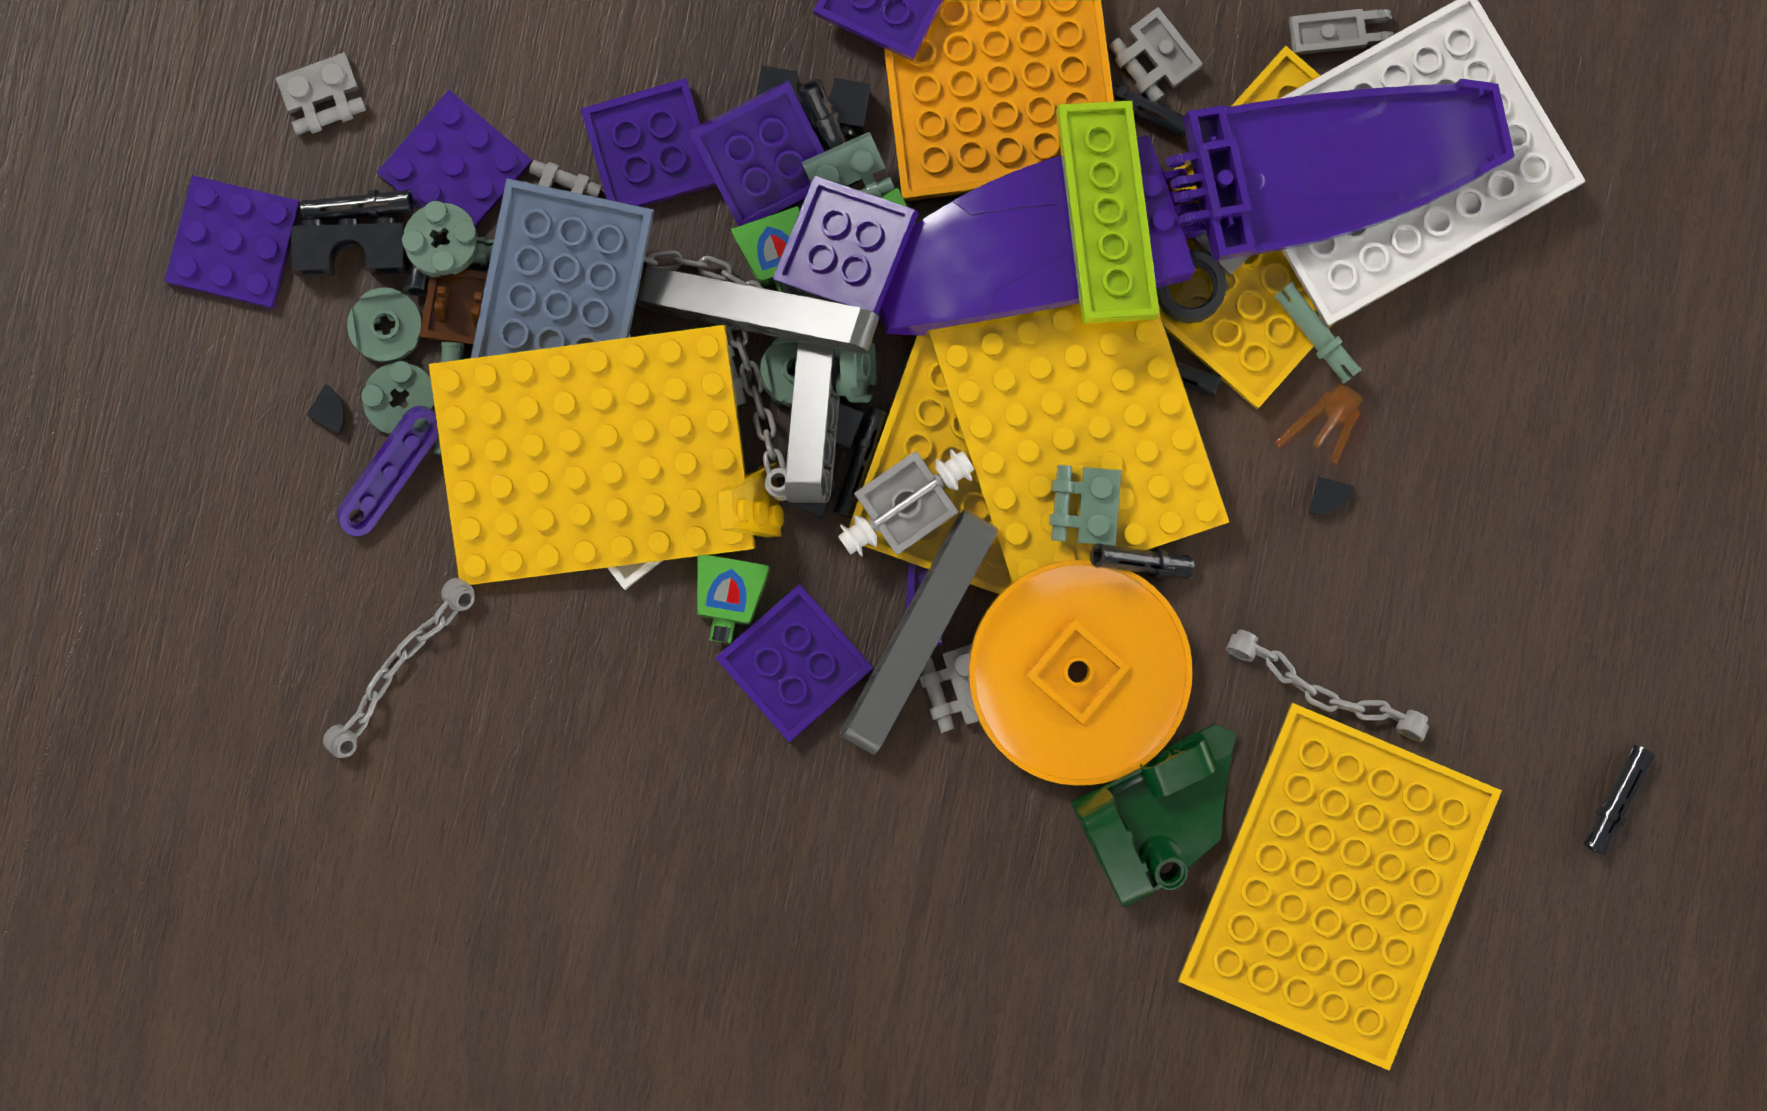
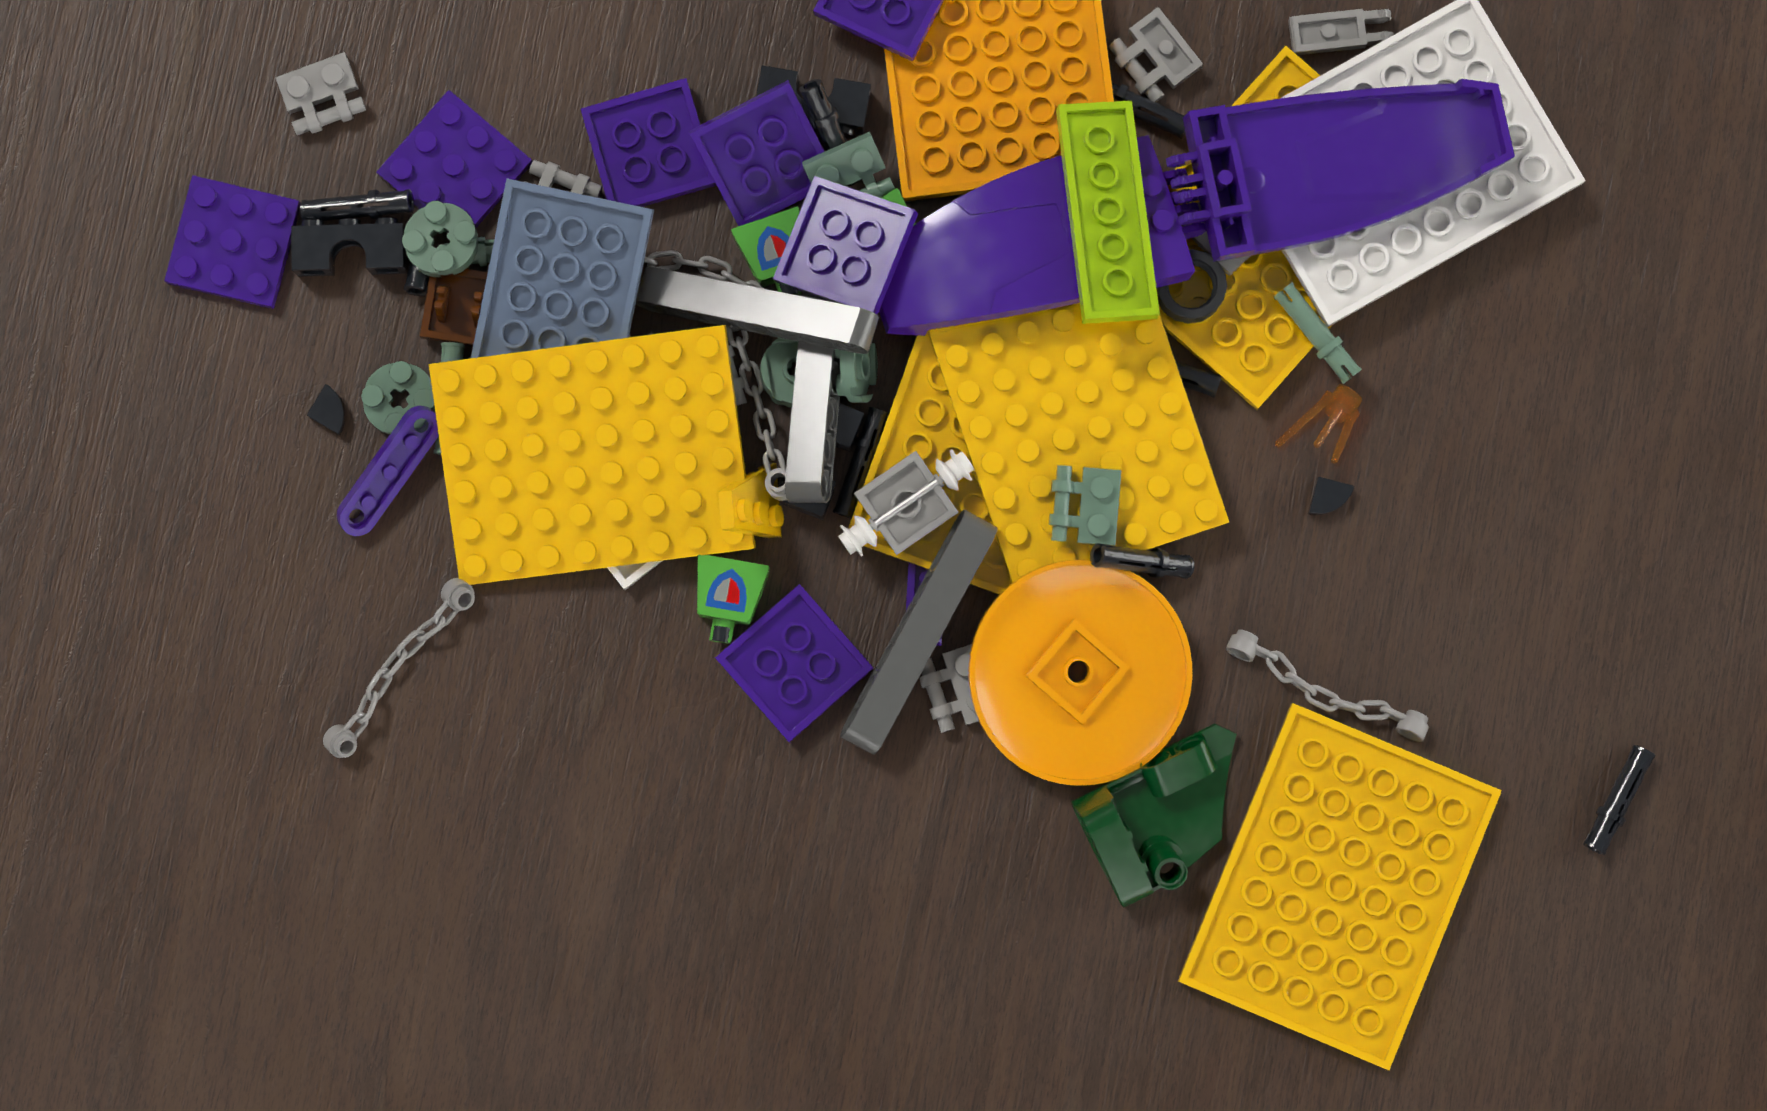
(372, 342): sand green plate -> none

